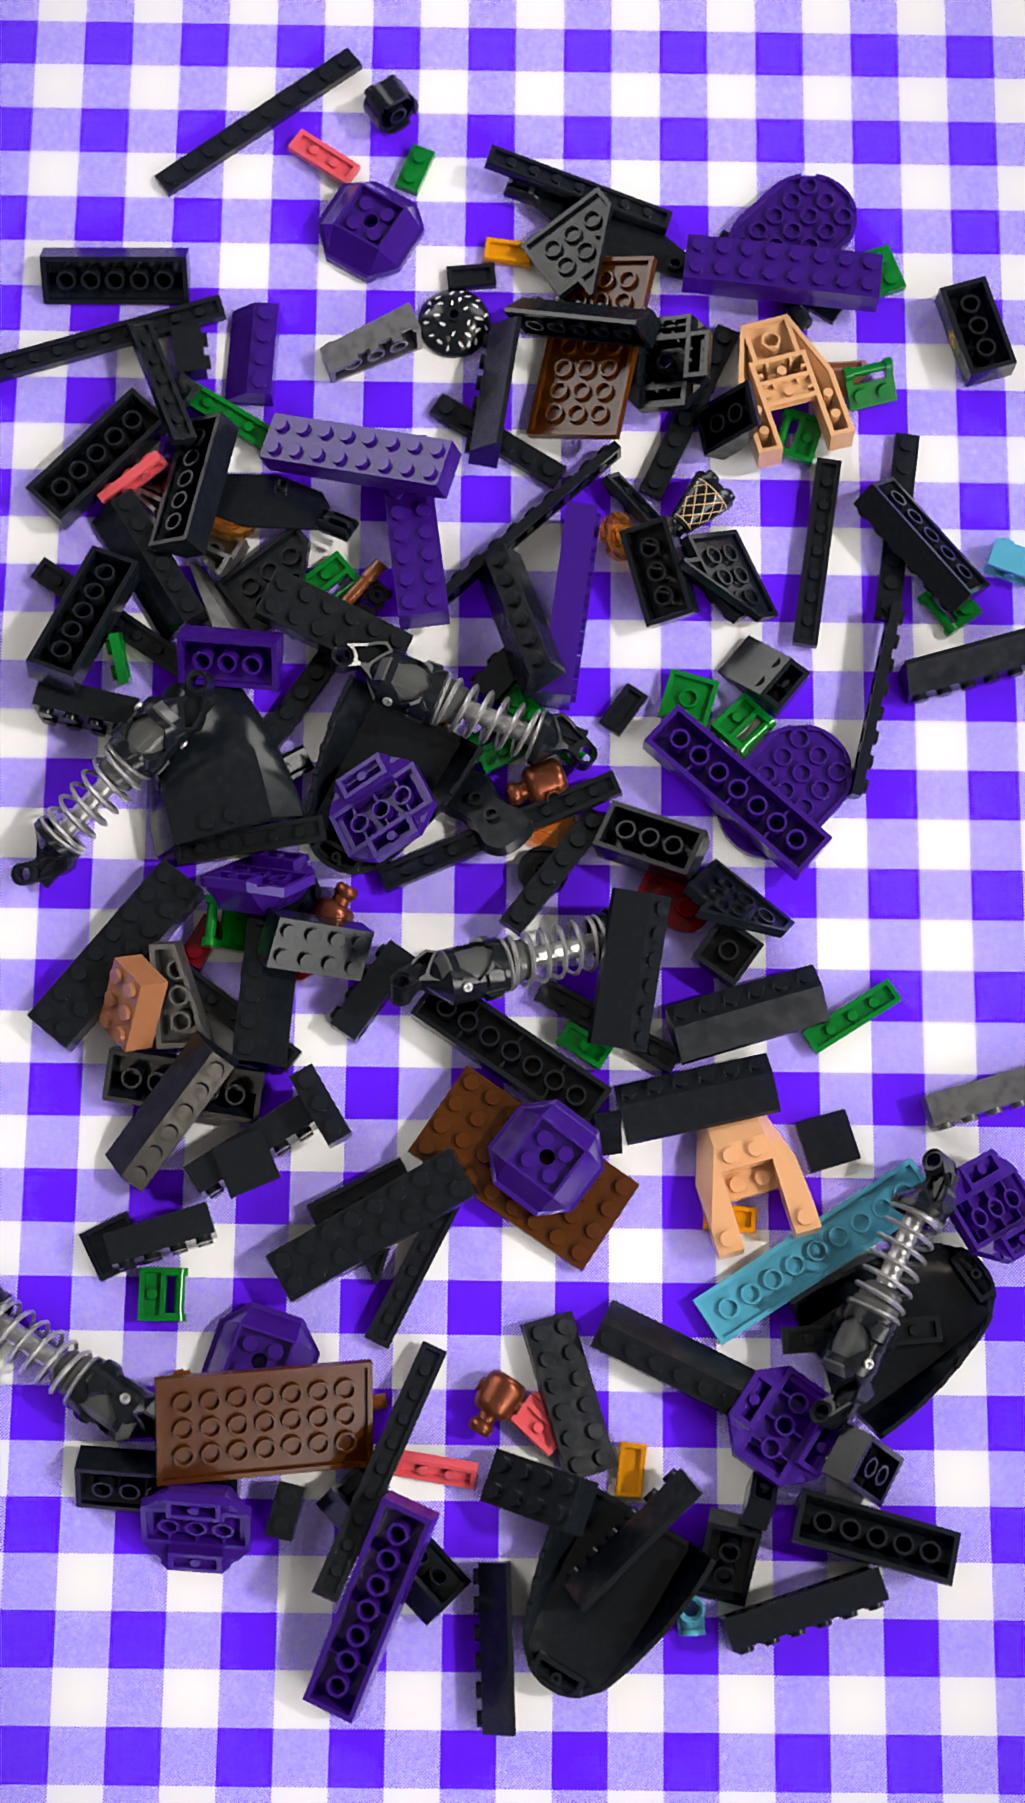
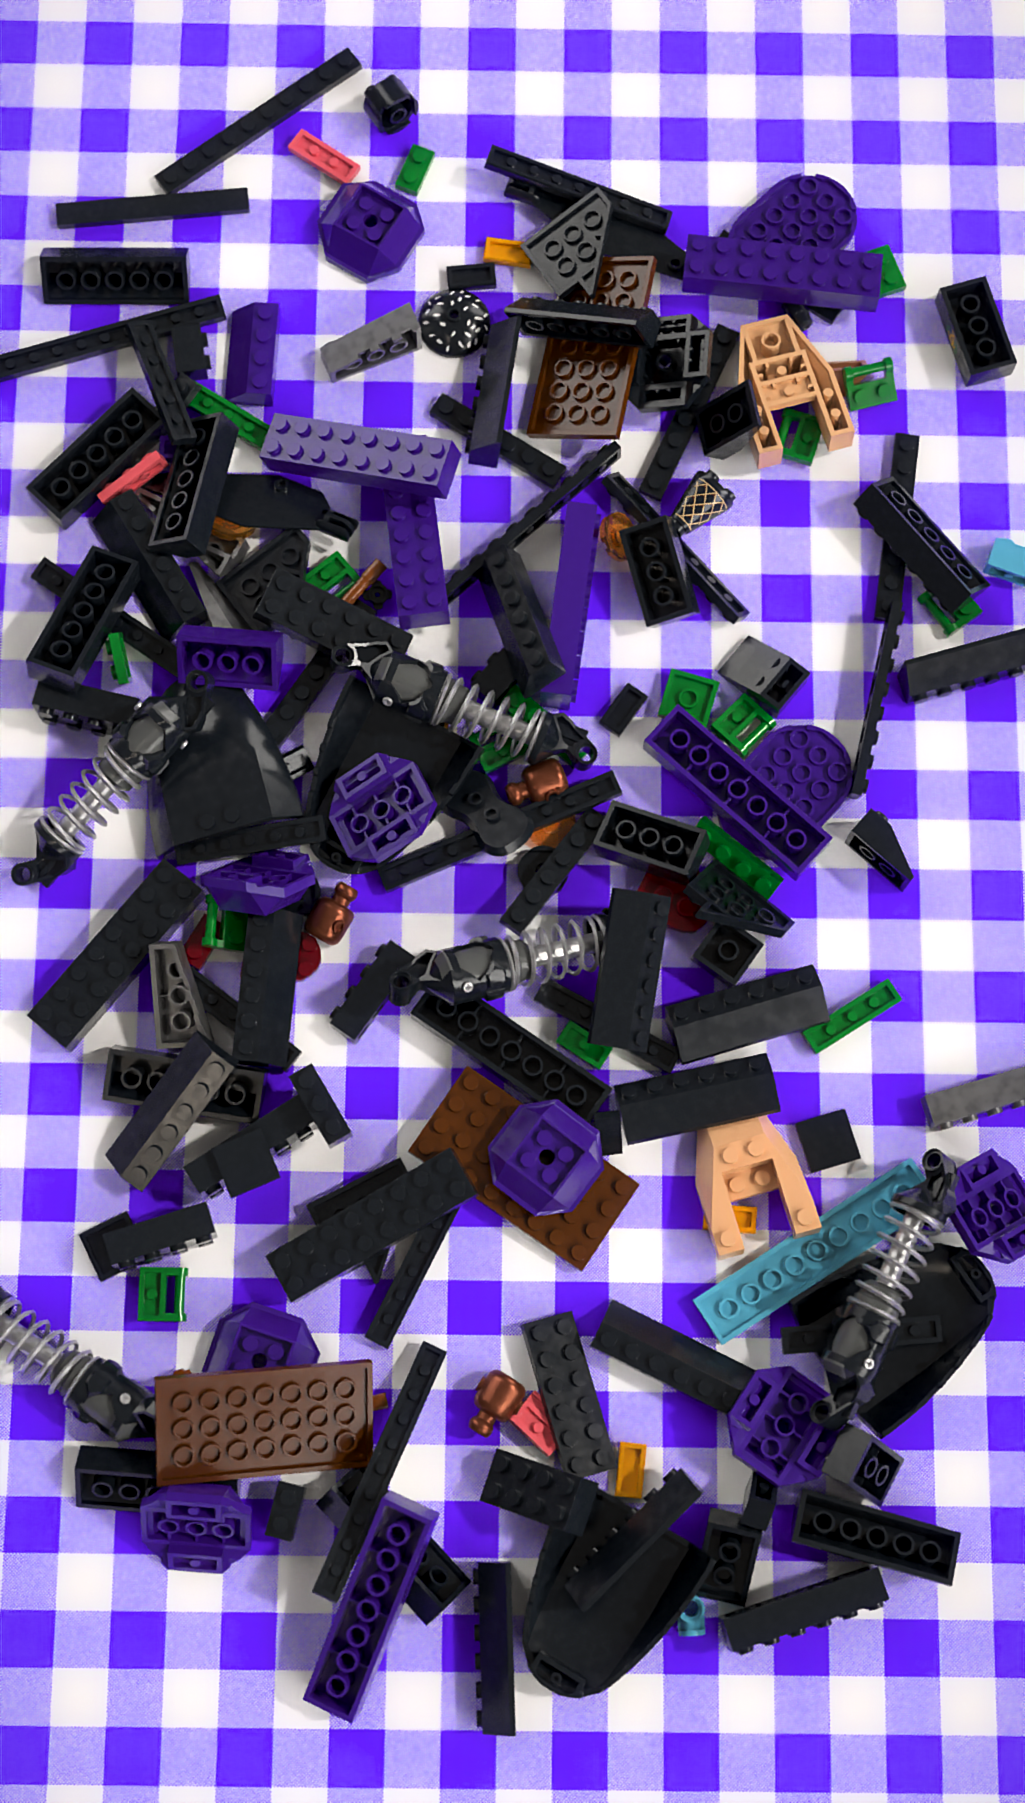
(133, 1002): nougat brick -> none
(152, 208): none -> black tile
(314, 944): black brick -> none
(437, 1469): coral plate -> none
(726, 568): black wing -> none
(740, 860): none -> green plate
(816, 553): black plate -> none
(878, 845): none -> black slope

